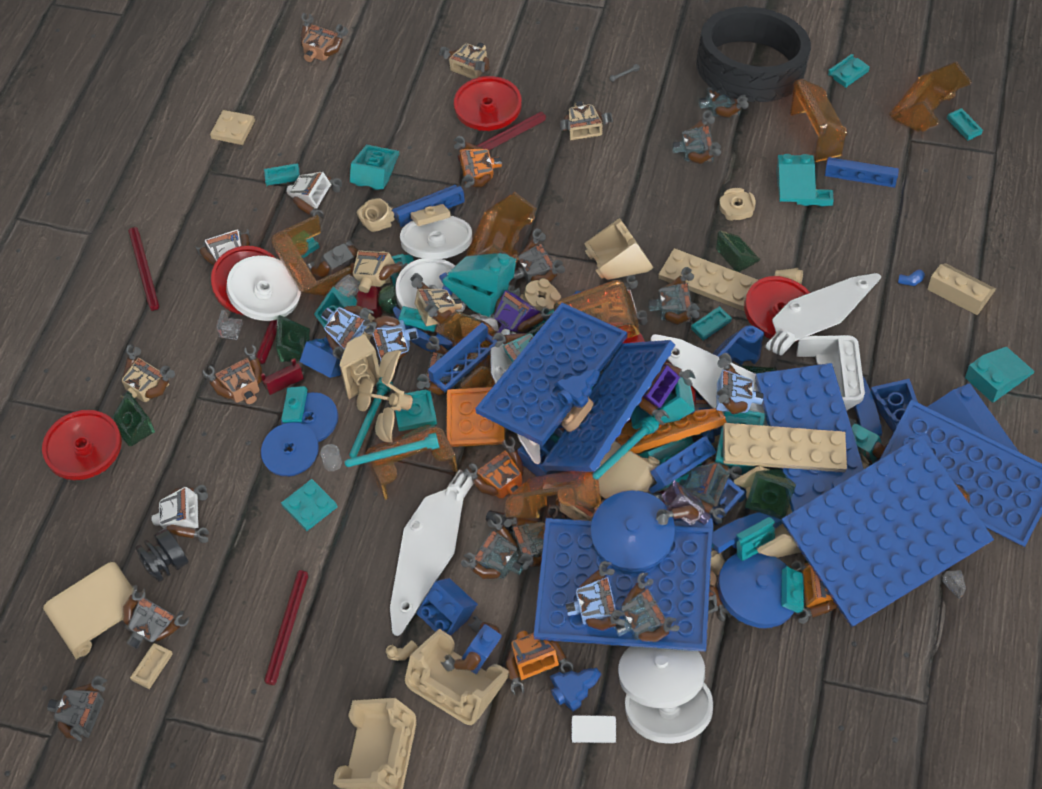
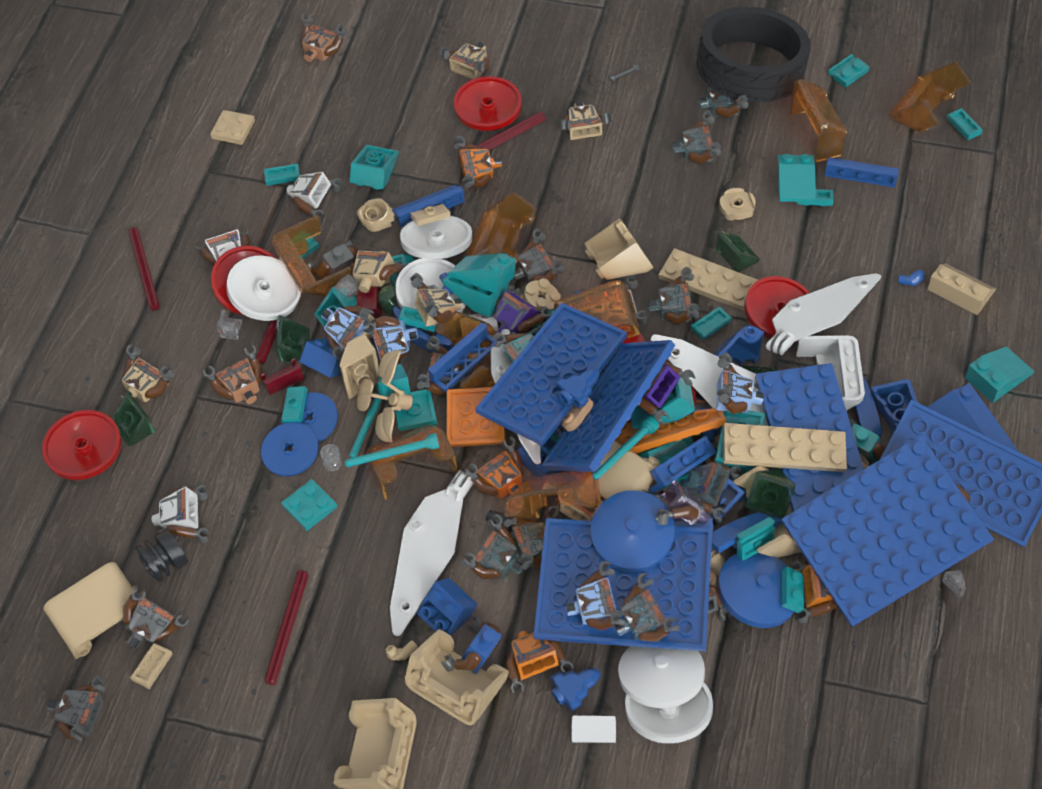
(399, 380): none -> teal slope
(794, 274): tan cone -> none

